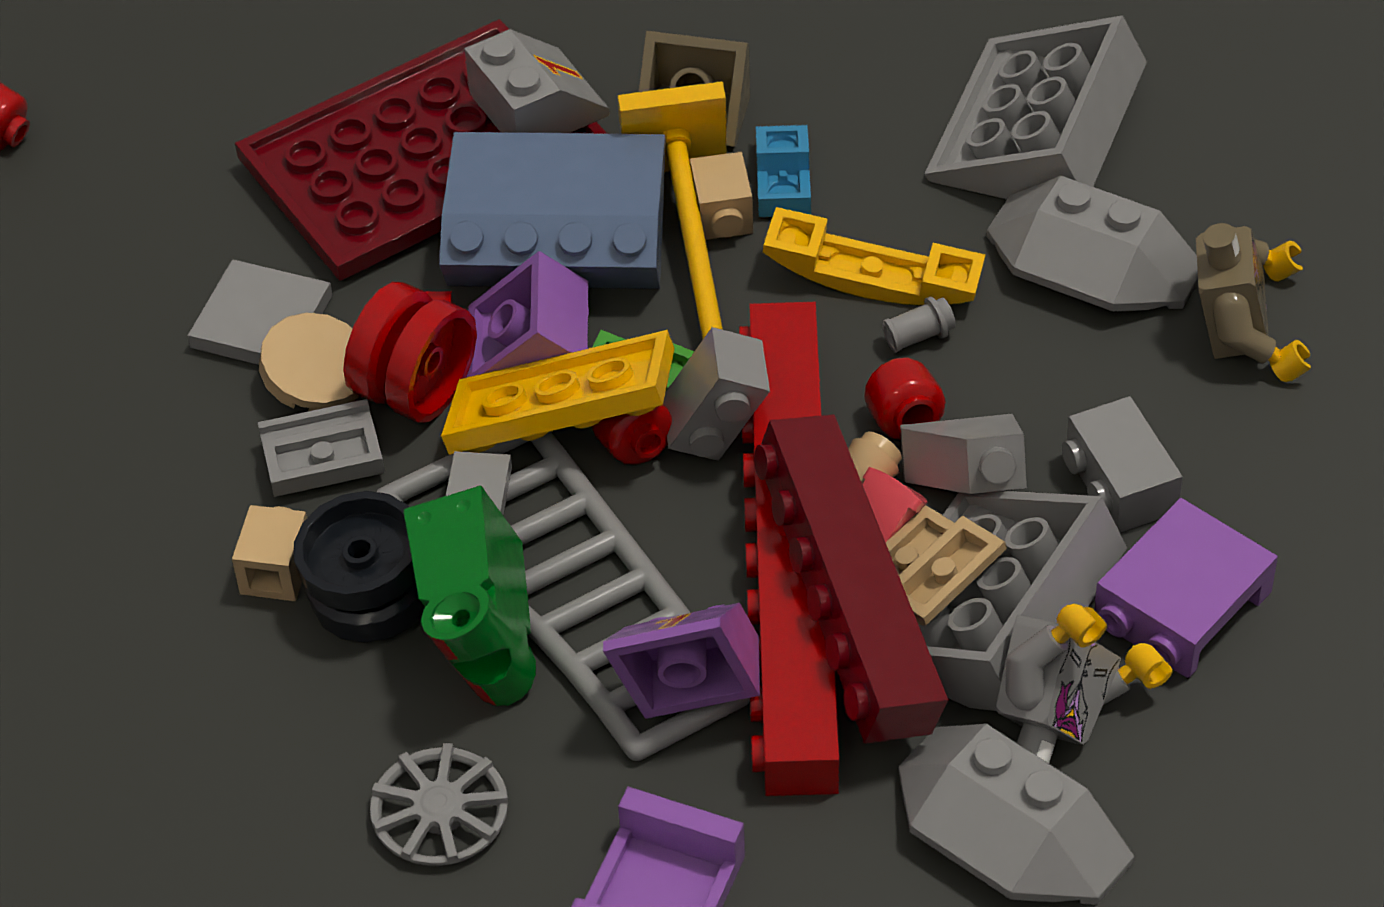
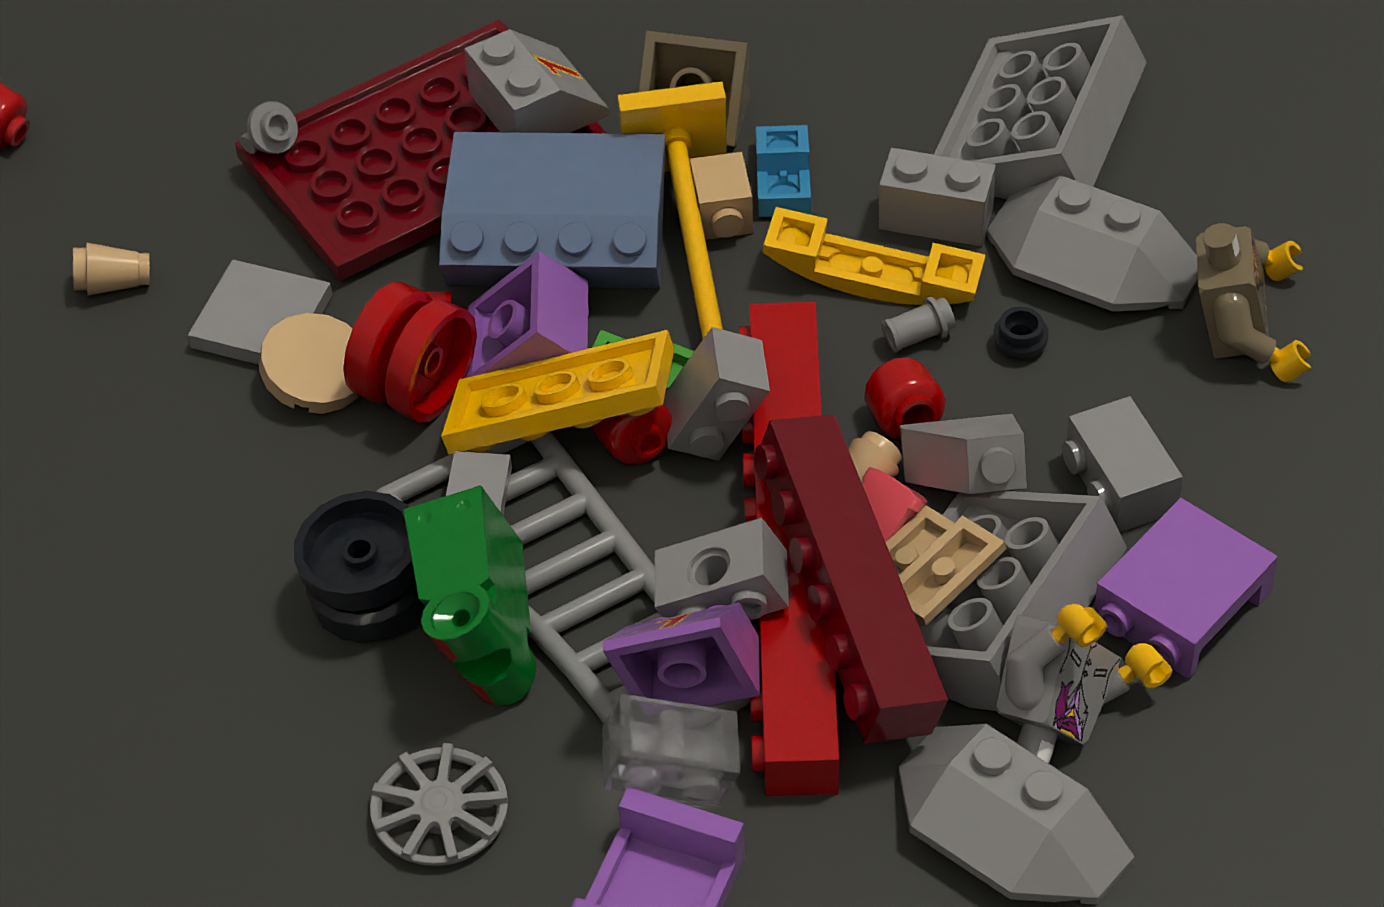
(108, 269): none -> tan cone
(266, 553): tan brick -> none
(270, 129): none -> light grey plate
(321, 447): light grey plate -> none
(671, 749): none -> clear brick
(723, 568): none -> light grey brick
(936, 197): none -> light grey brick
(1020, 333): none -> black plate

